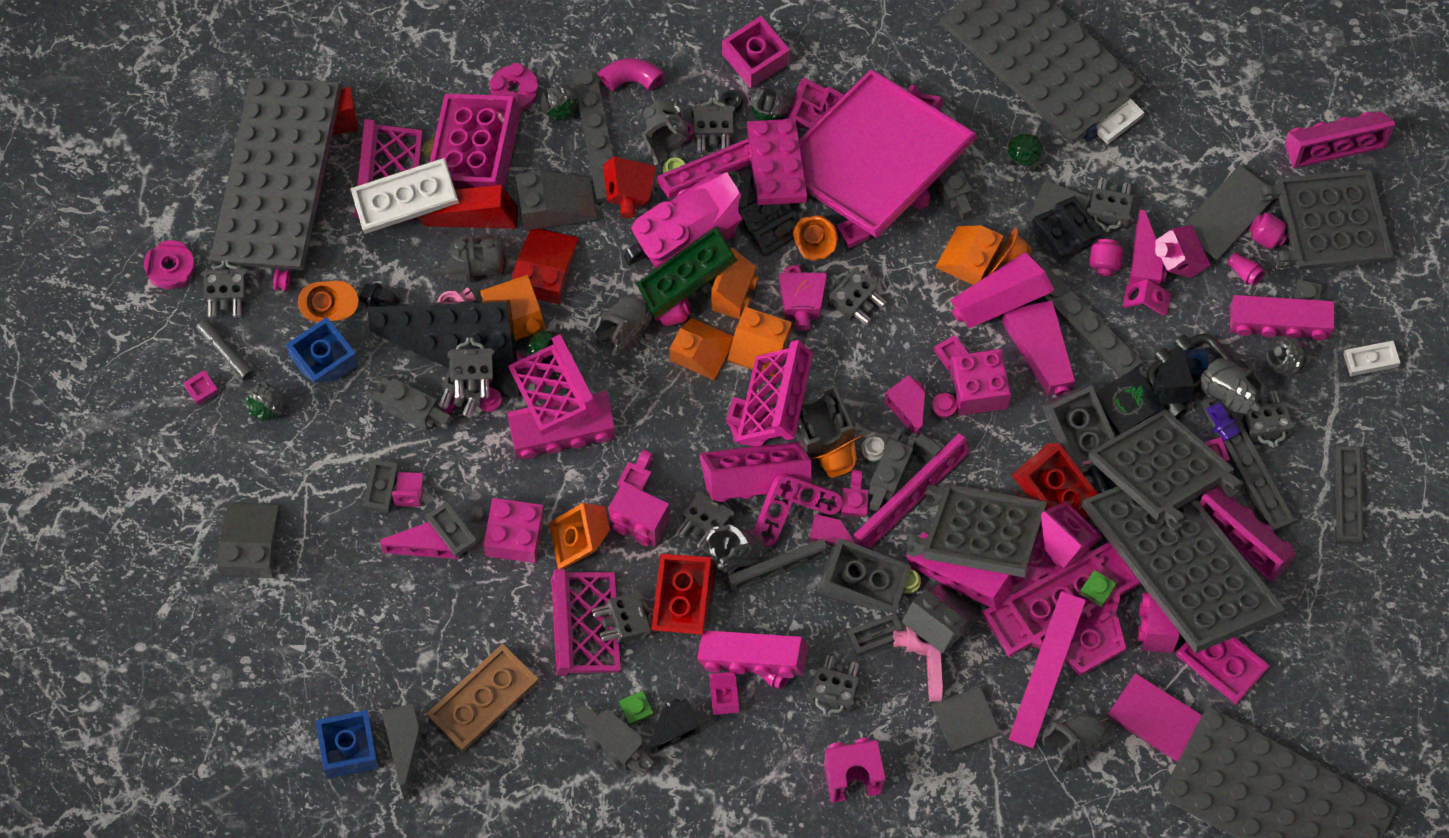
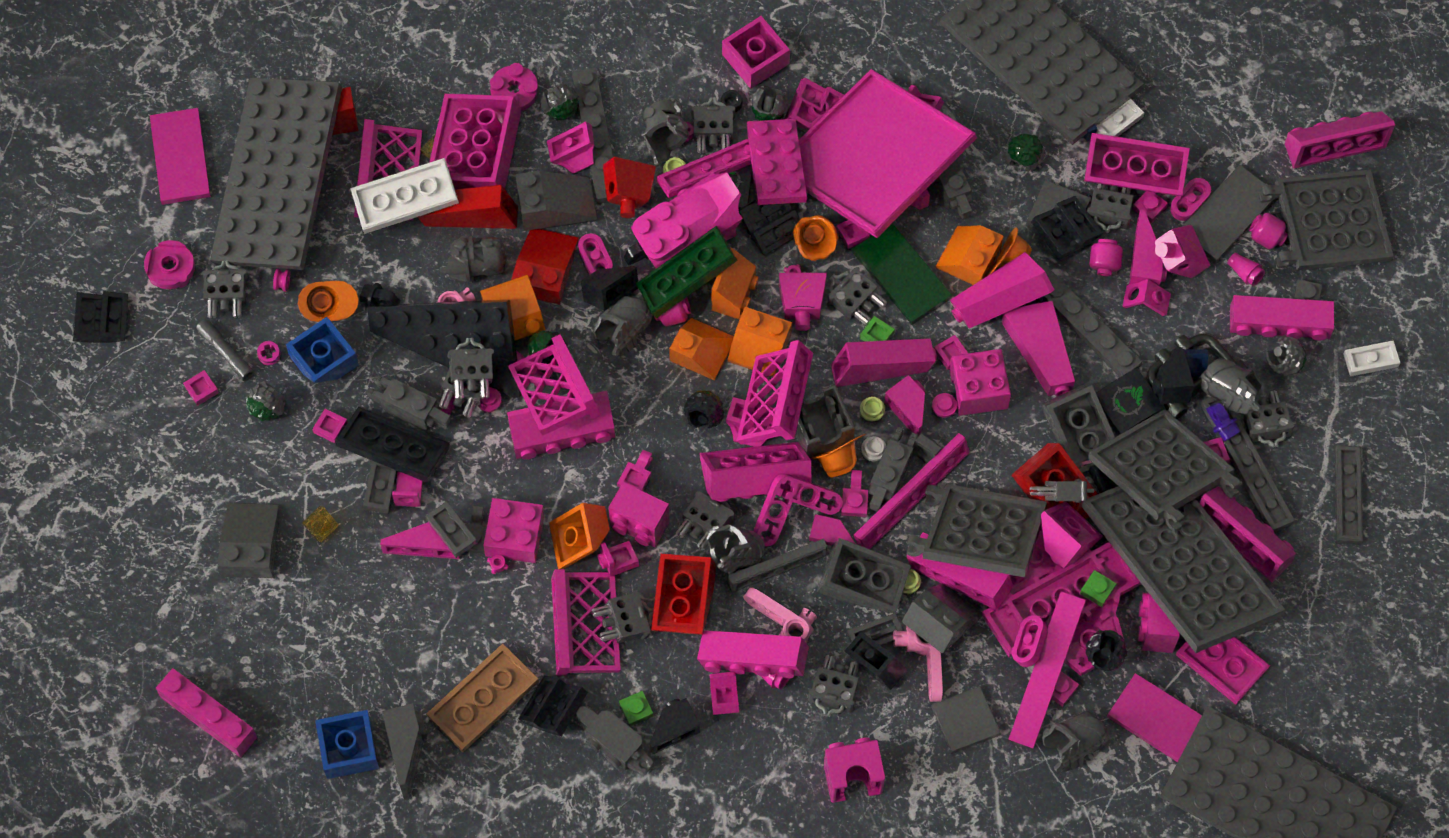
(100, 317): none -> black slope
(180, 156): none -> dark pink tile
(206, 712): none -> dark pink brick
(275, 355): none -> dark pink bush
(320, 524): none -> clear yellow plate
(329, 425): none -> dark pink plate
(392, 444): none -> black tile
(497, 564): none -> dark pink piece
(553, 705): none -> black slope
(573, 148): none -> dark pink slope
(597, 257): none -> dark pink plate
(609, 285): none -> black slope
(617, 558): none -> dark pink bracket
(631, 70): dark pink cylinder -> none
(703, 407): none -> black piece
(781, 614): none -> bright pink piece
(872, 409): none -> yellowish green plate
(876, 660): none -> black slope
(877, 331): none -> bright green plate
(881, 360): none -> dark pink slope
(902, 274): none -> dark green tile
(1027, 642): none -> dark pink plate
(1063, 490): none -> dark grey piece
(1064, 689): none -> dark pink plate
(1106, 650): none -> black piece
(1136, 164): none -> dark pink slope
(1151, 204): none -> dark pink plate
(1189, 200): none -> dark pink plate

